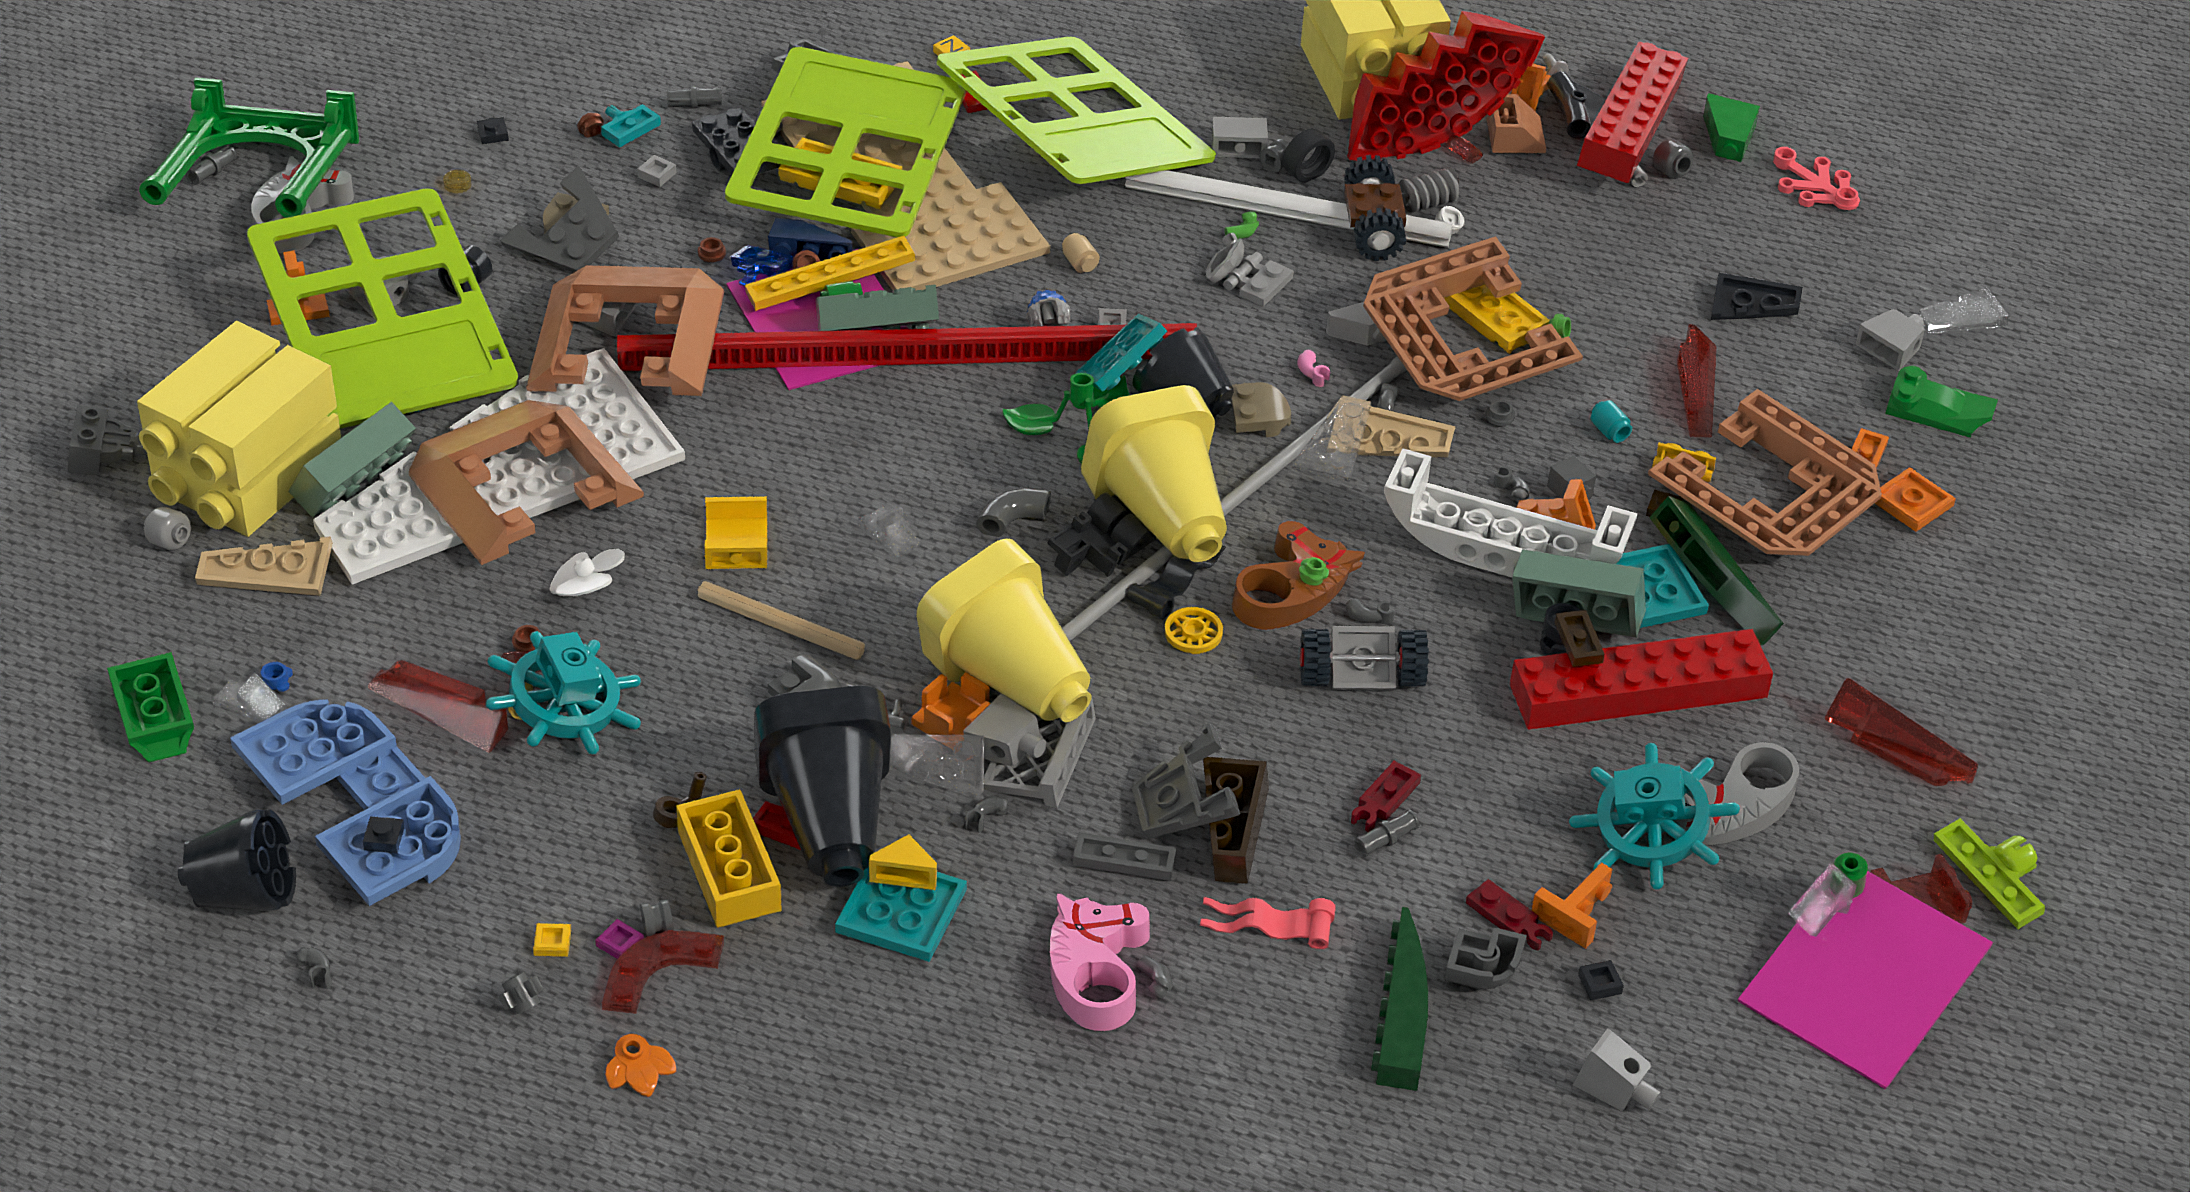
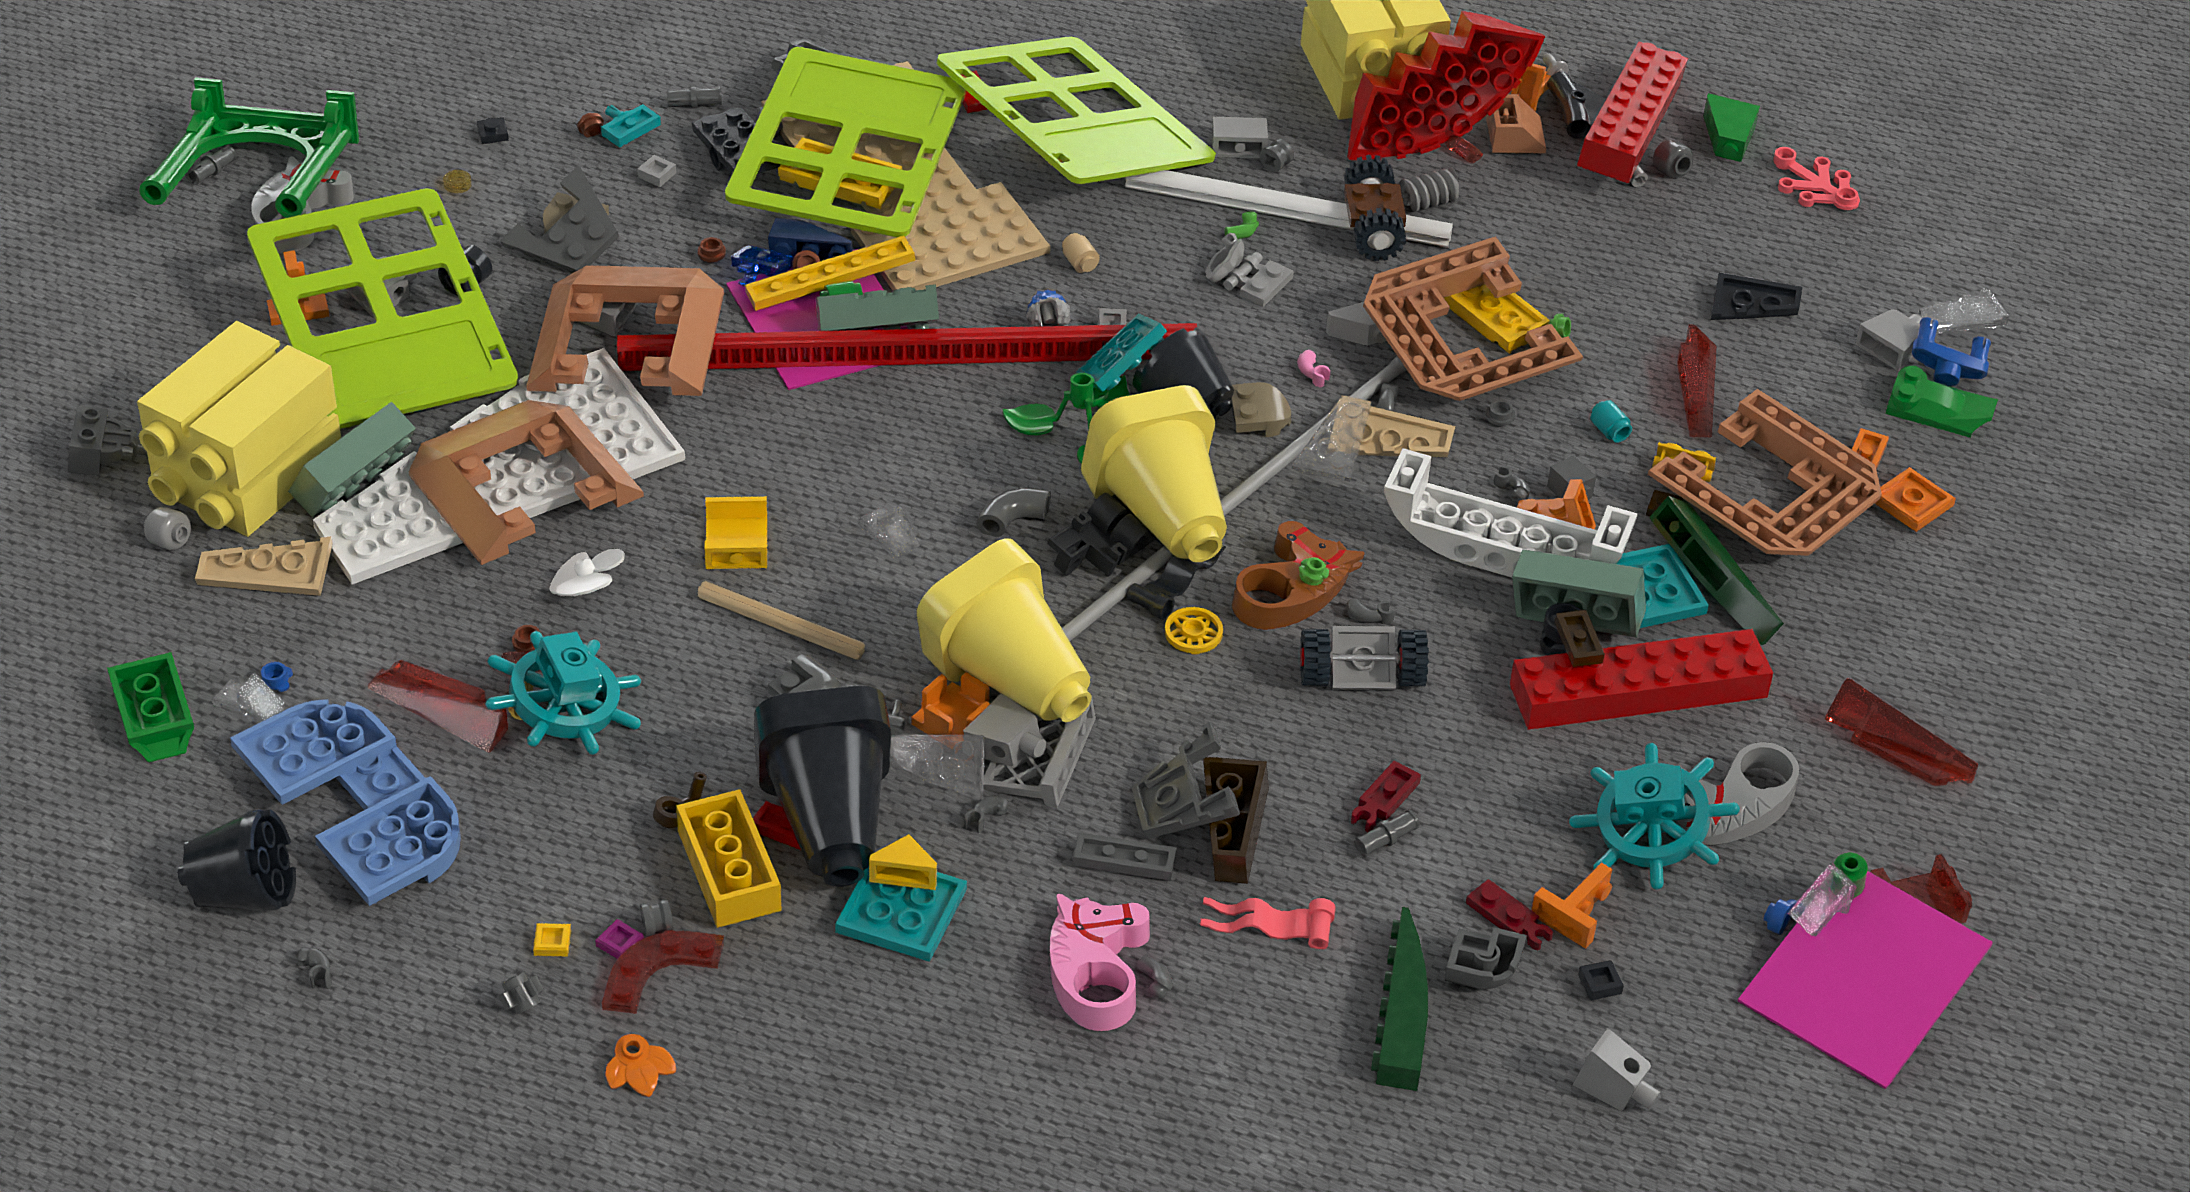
(383, 834): black plate -> none
(950, 45): yellow tile -> none
(1300, 147): black tyre -> none
(1451, 215): white tile -> none
(1778, 916): none -> blue plate
(1948, 363): none -> blue connector
(1995, 870): lime plate -> none

